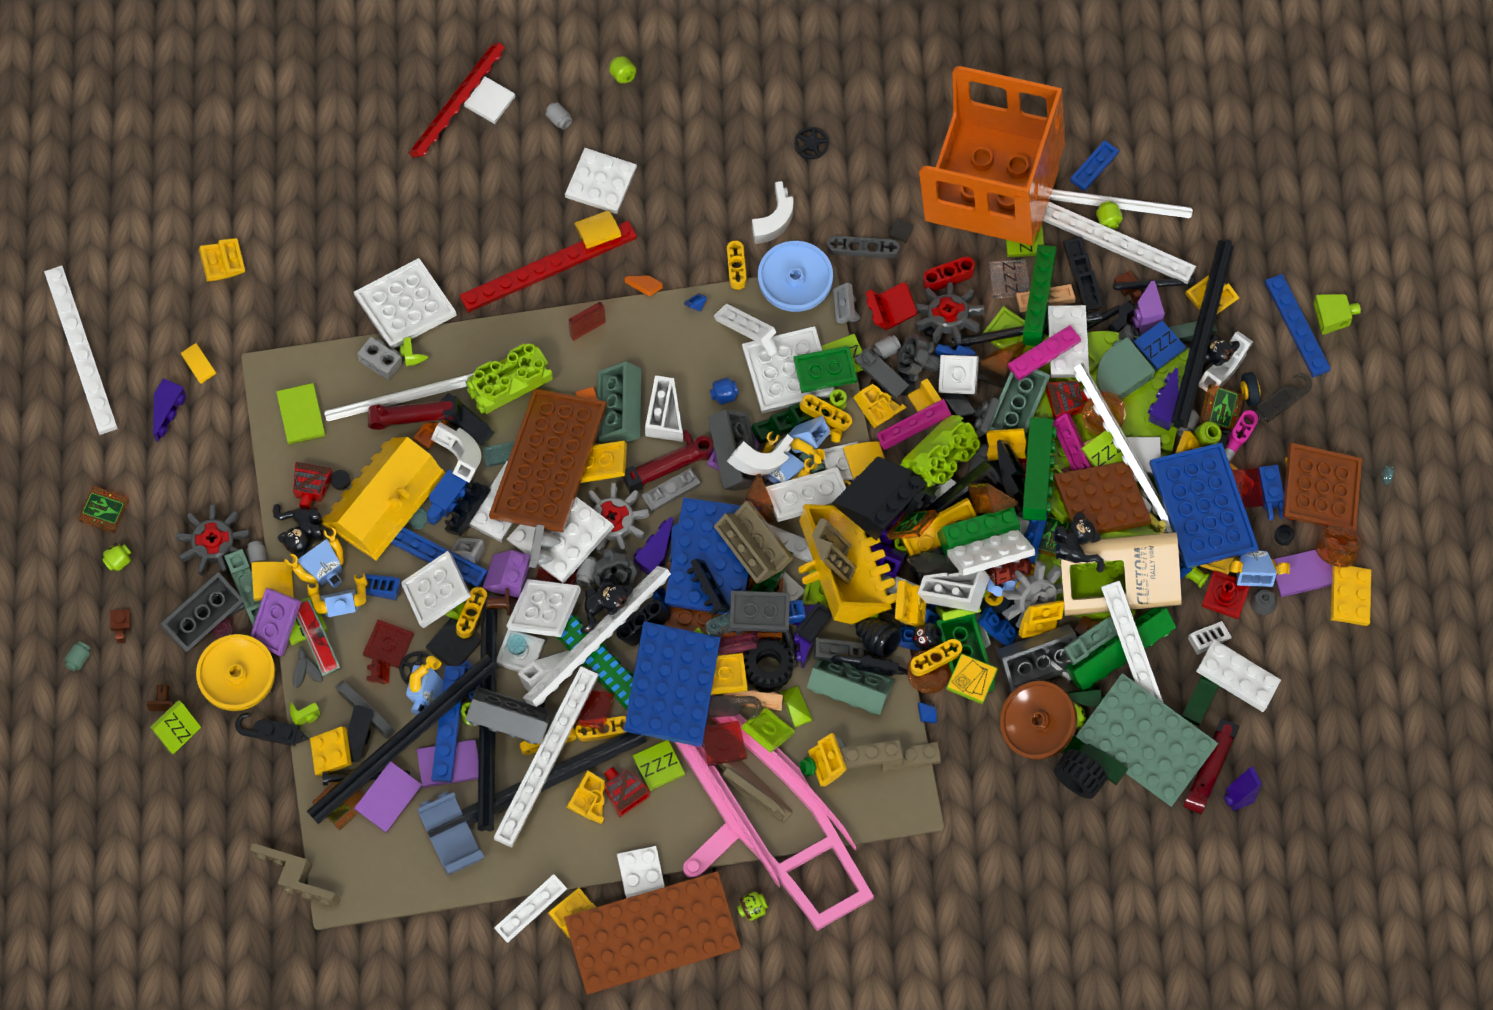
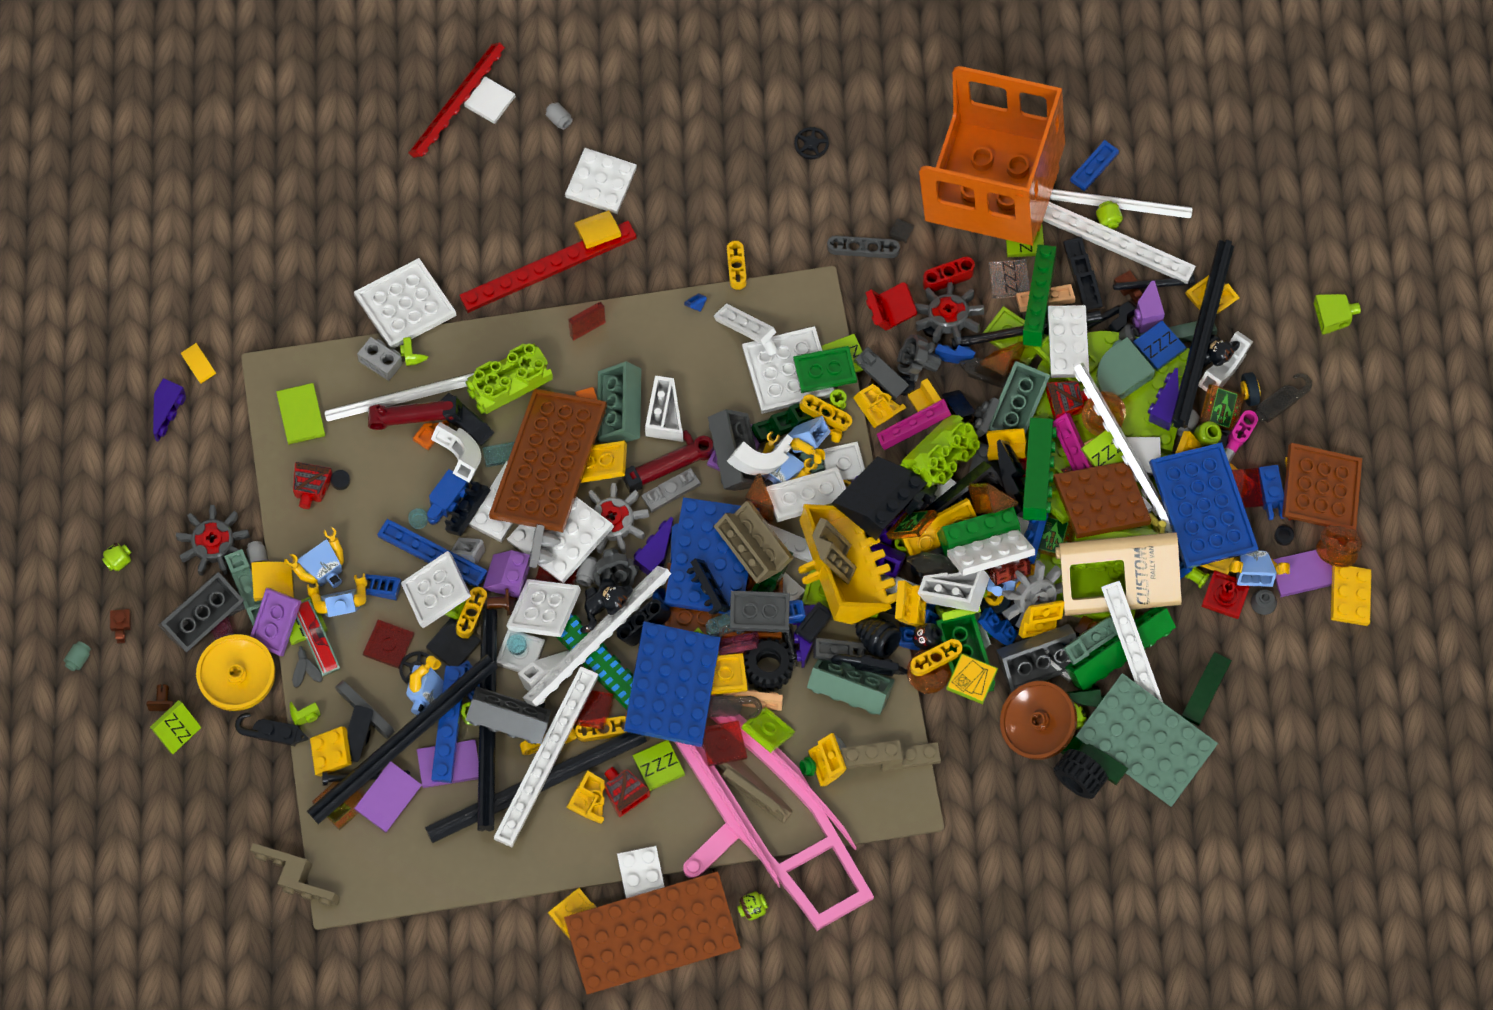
(80, 350): white plate -> none
(103, 509): tile -> none
(221, 259): yellow slope -> none
(297, 539): black animal -> none
(379, 671): clear red tile -> none
(384, 496): yellow piece -> none
(456, 845): sand blue panel -> none
(530, 908): white plate -> none
(622, 69): lime head -> none
(644, 284): orange tile -> none
(724, 391): blue head -> none
(773, 226): white arch -> none
(795, 276): light blue dish -> none
(796, 706): lime slope -> none
(844, 304): light grey tile -> none
(861, 455): yellow slope -> none
(886, 347): light grey brick -> none
(927, 712): blue slope -> none
(958, 374): white tile -> none
(1044, 352): dark pink plate -> none
(1079, 532): black animal -> none
(1200, 648): white slope -> none
(1211, 768): dark red piece -> none
(1238, 675): white plate -> none
(1243, 790): dark purple slope -> none
(1297, 325): blue plate -> none
(1387, 475): clear light blue tile -> none

